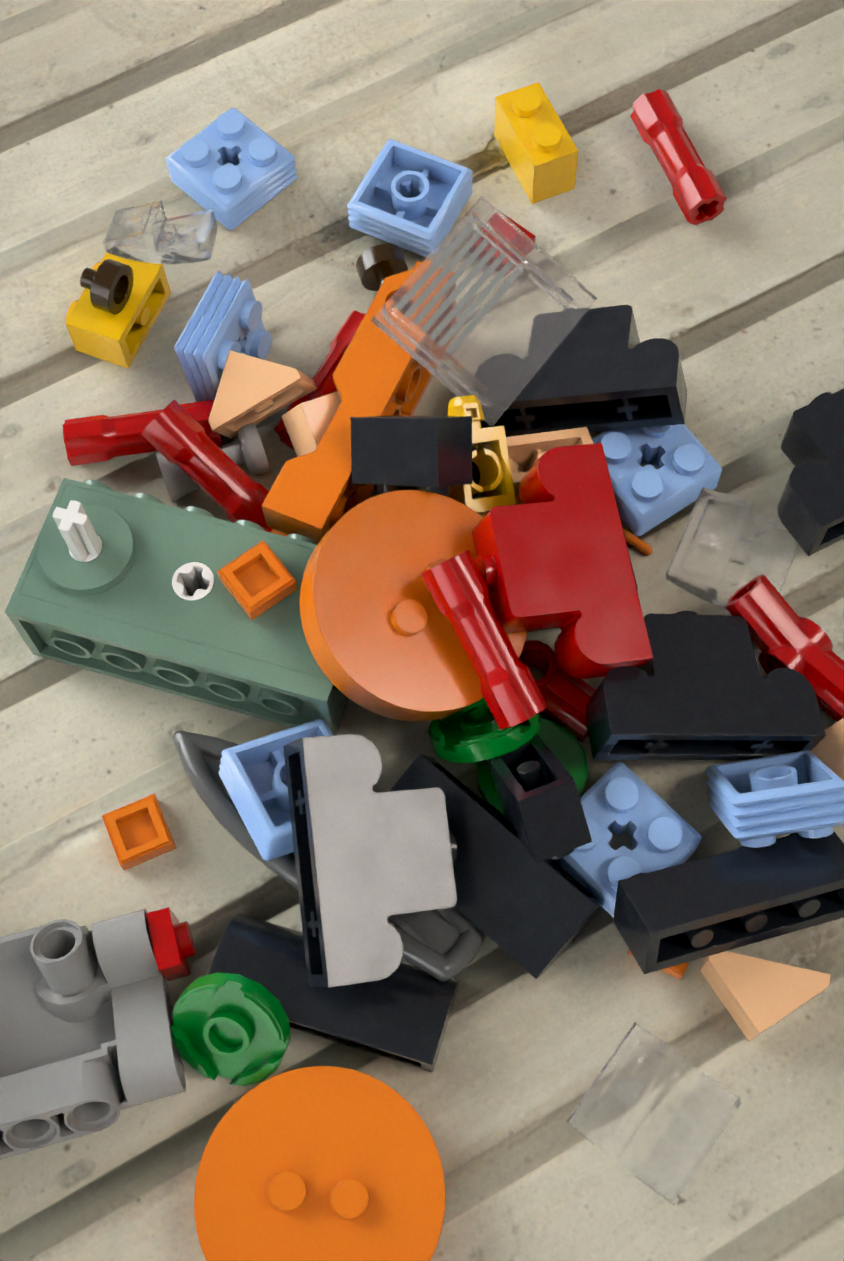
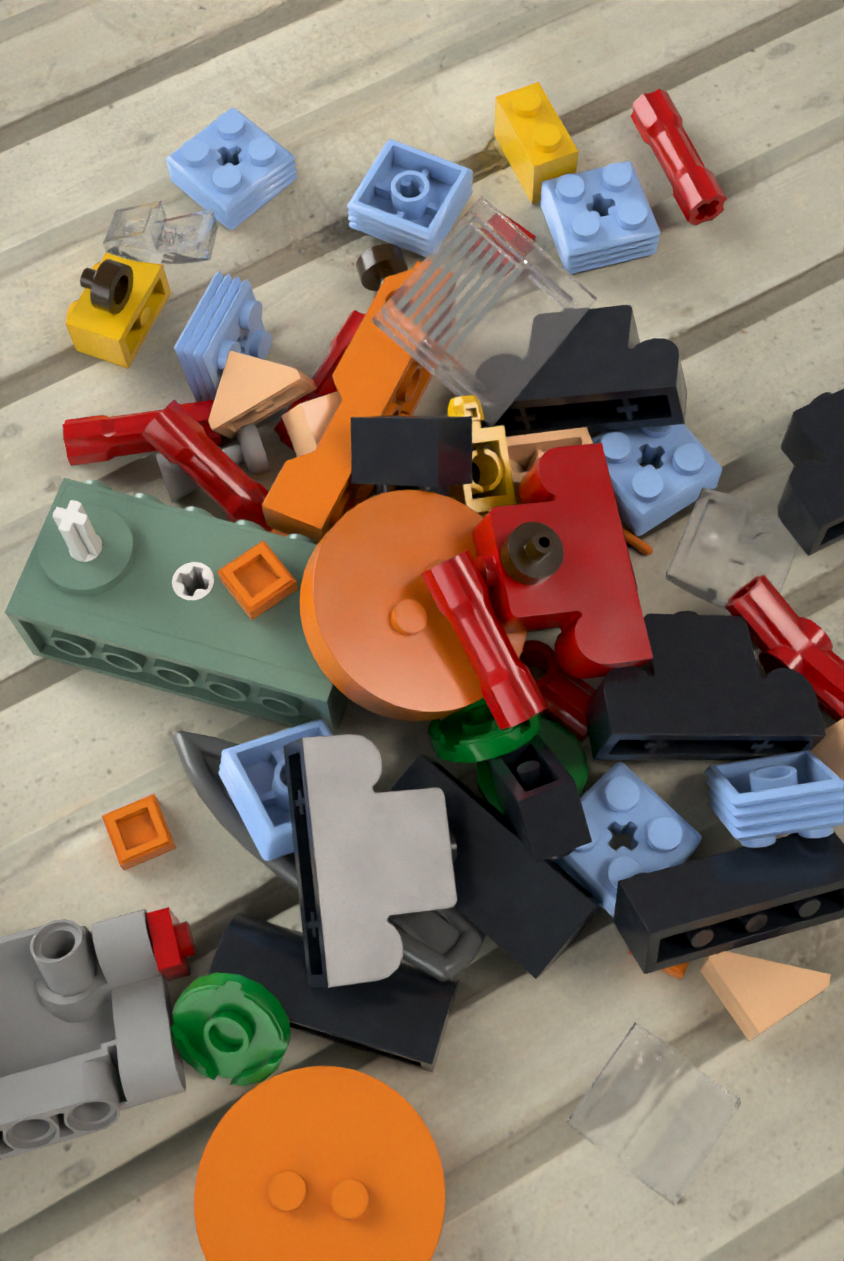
(532, 553): none -> dark brown tile
(599, 217): none -> light blue brick

